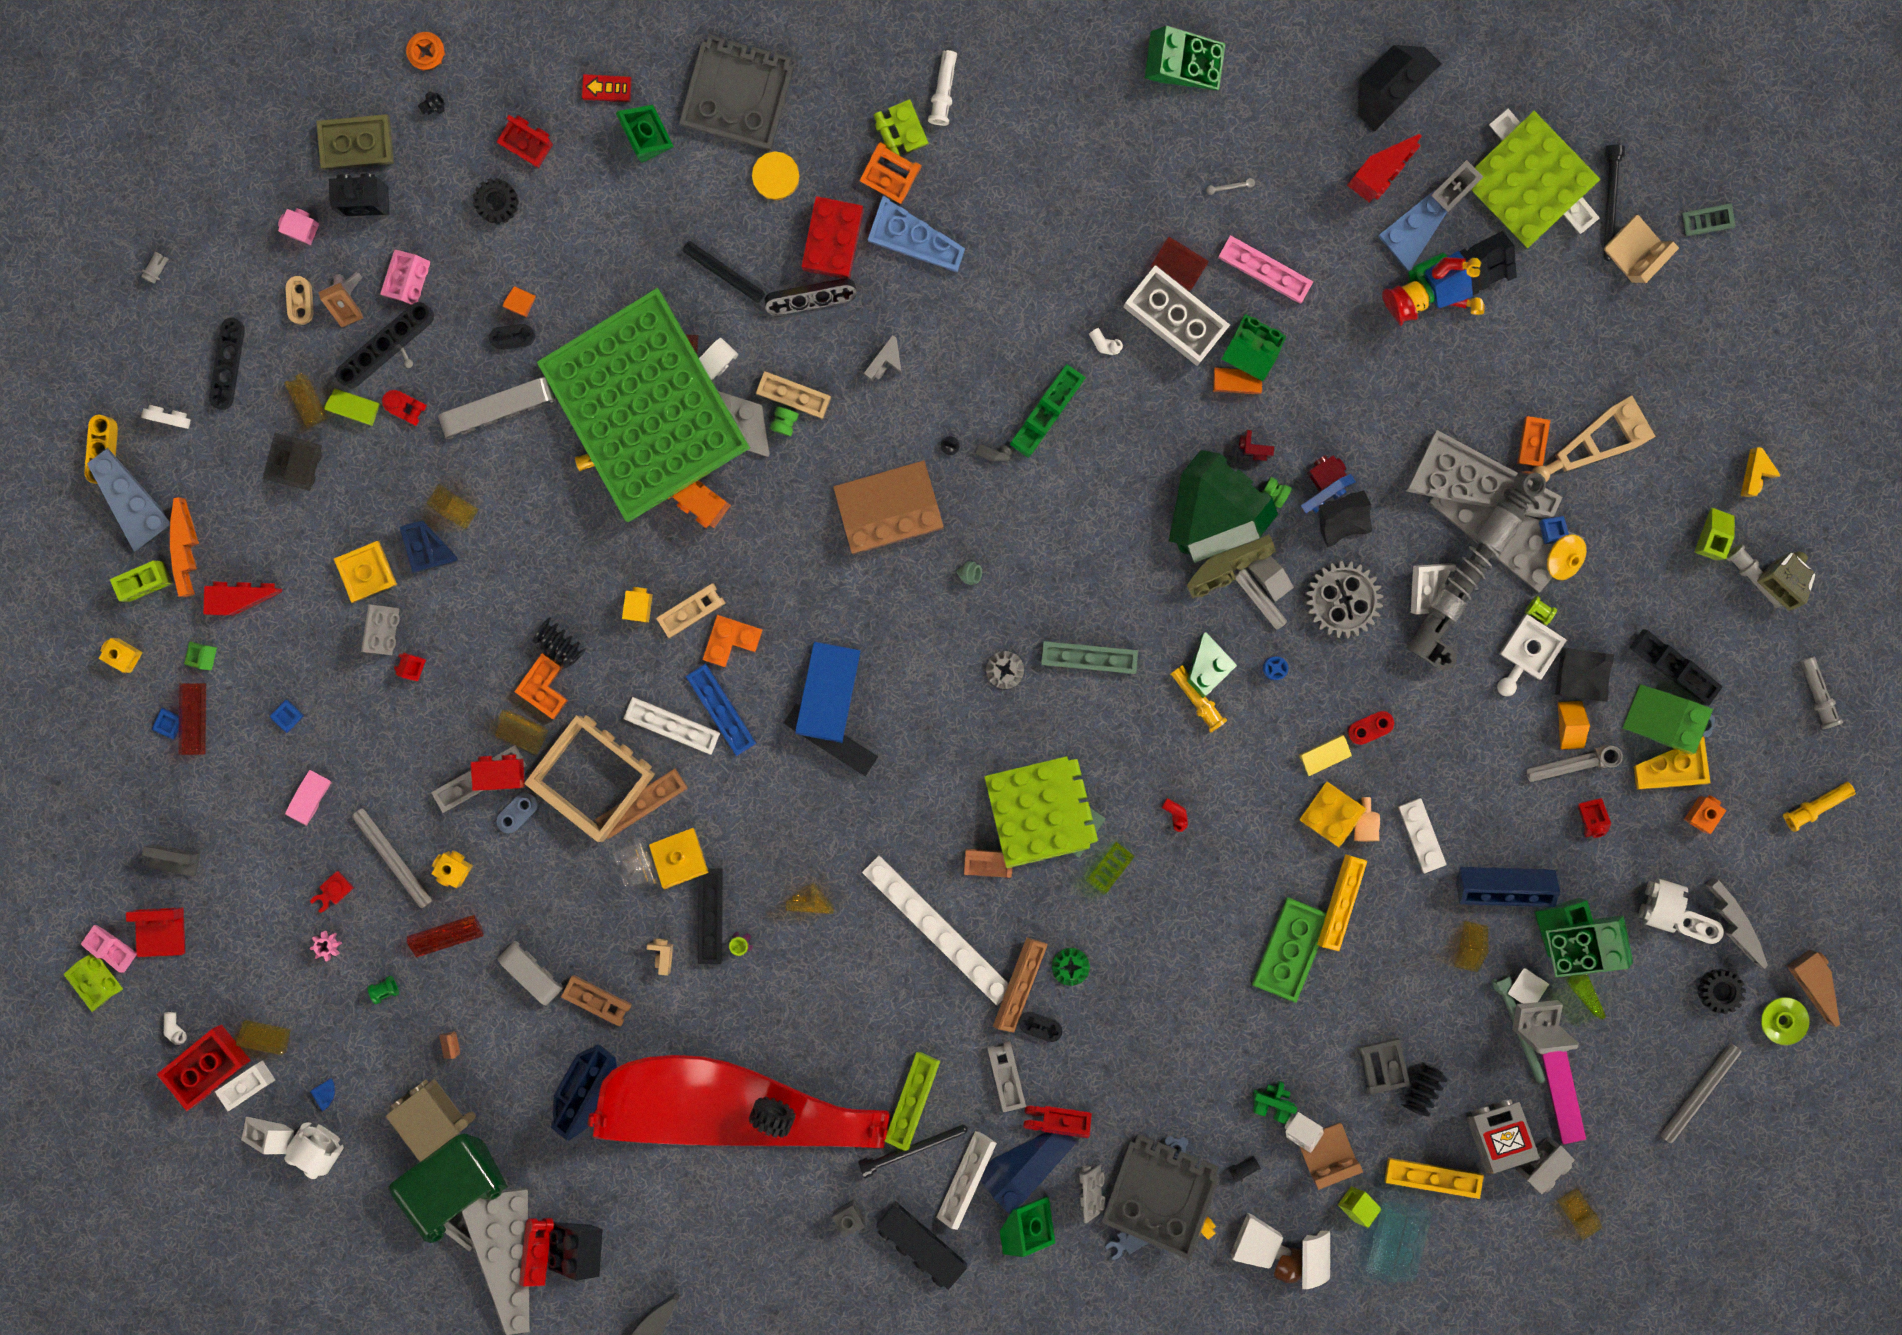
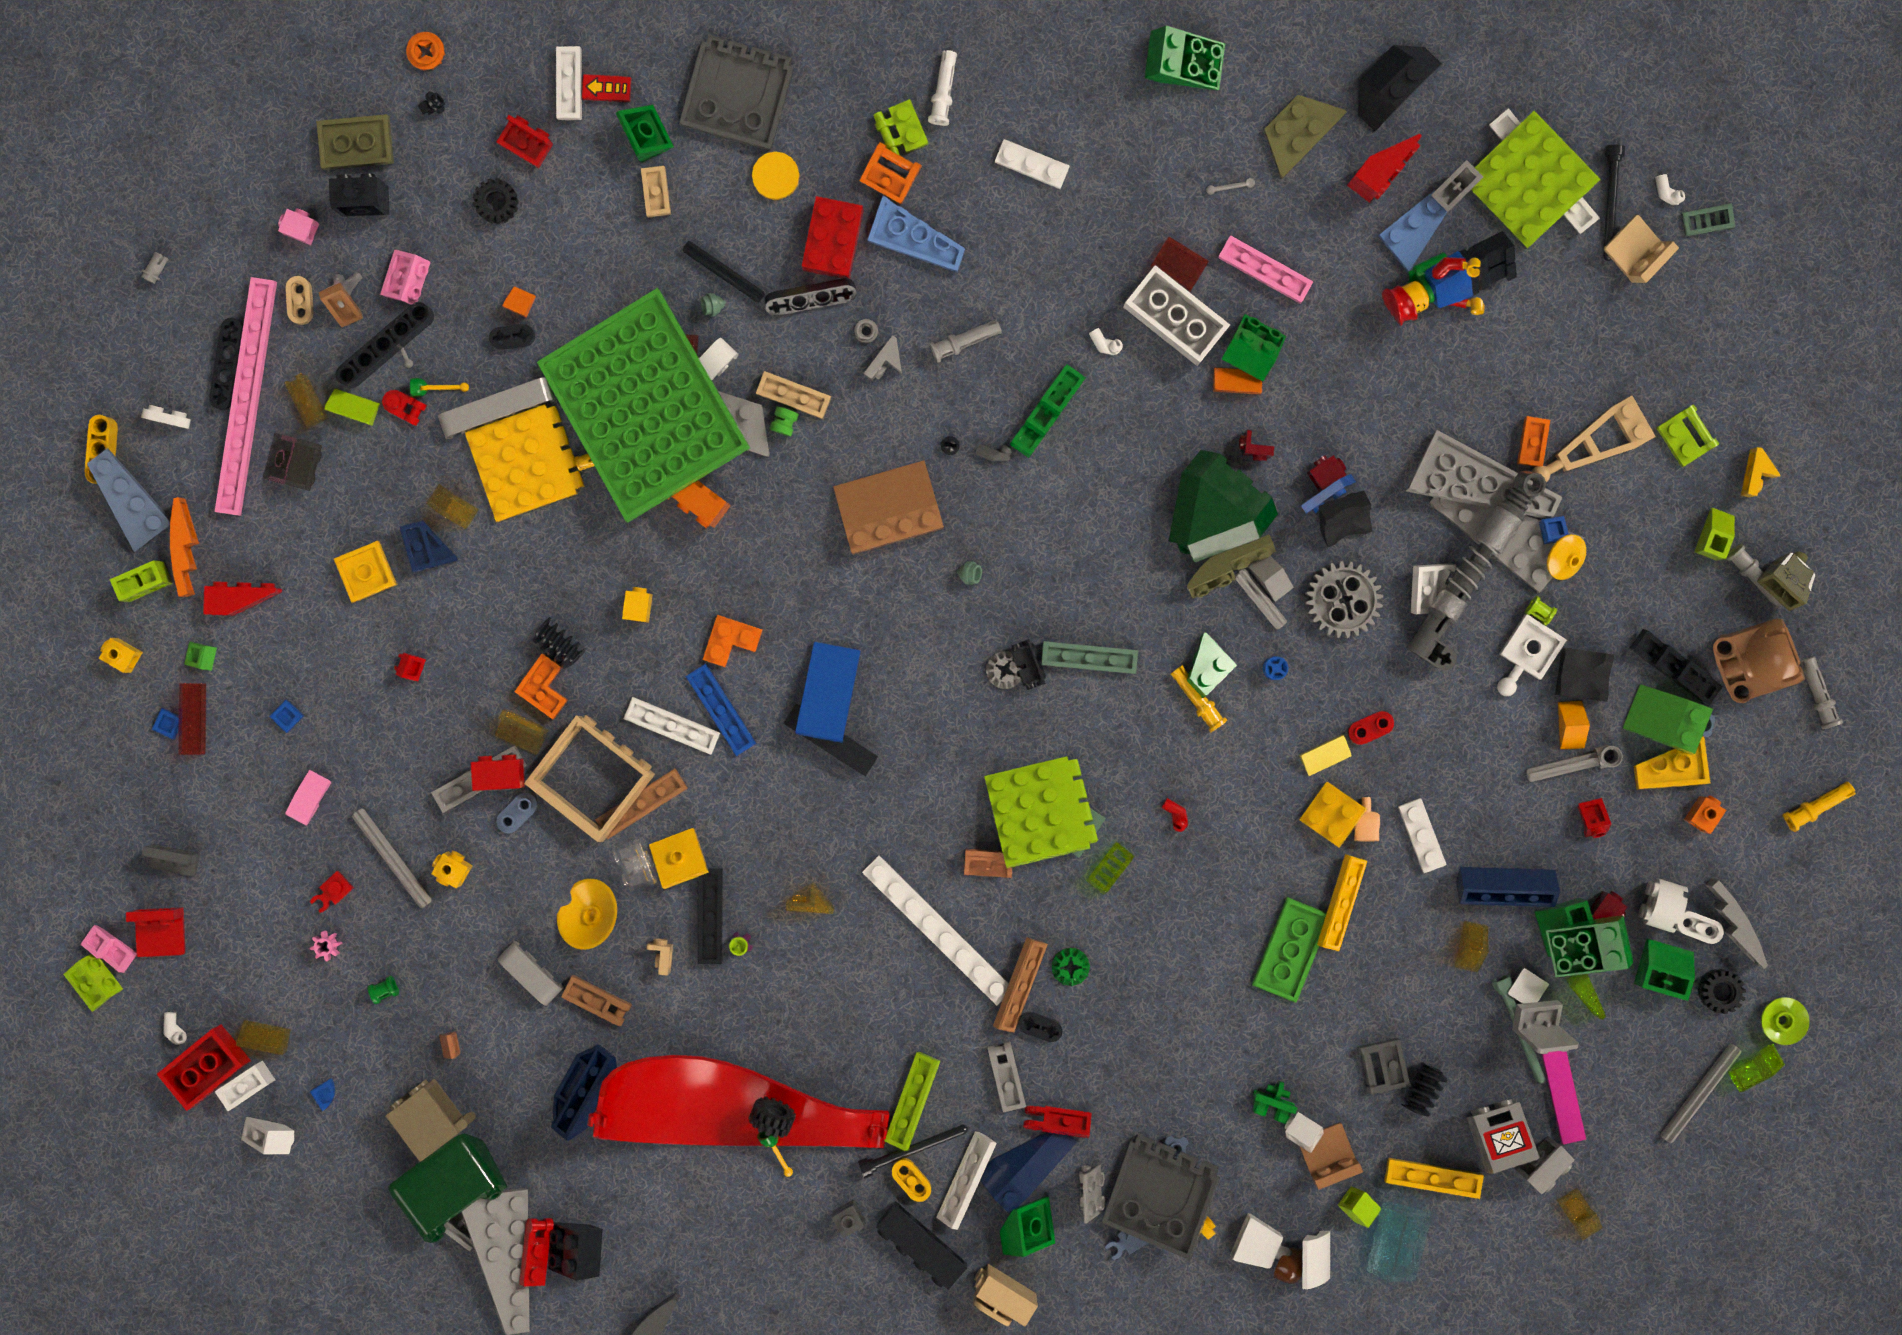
(245, 396): none -> bright pink plate
(313, 1150): white brick -> none
(380, 629): light grey hinge -> none
(419, 387): none -> hinge
(445, 936): clear red plate -> none
(524, 462): none -> yellow hinge
(569, 83): none -> white plate
(589, 915): none -> yellow hat
(656, 191): none -> tan plate
(690, 611): tan plate -> none
(712, 304): none -> sand green plate
(770, 1141): none -> hinge
(866, 323): none -> light grey plate
(911, 1179): none -> yellow plate
(955, 344): none -> light grey pin
(1003, 1297): none -> tan brick
(1027, 655): none -> black hinge
(1032, 164): none -> white plate
(1244, 1169): black pin -> none
(1277, 491): bright green wheel -> none
(1299, 130): none -> olive wing
(1608, 906): none -> dark red brick
(1666, 193): none -> white arm
(1666, 969): none -> green slope
(1680, 439): none -> lime plate
(1756, 1069): none -> clear neon green slope
(1760, 659): none -> medium nougat piece
(1817, 982): medium nougat slope -> none

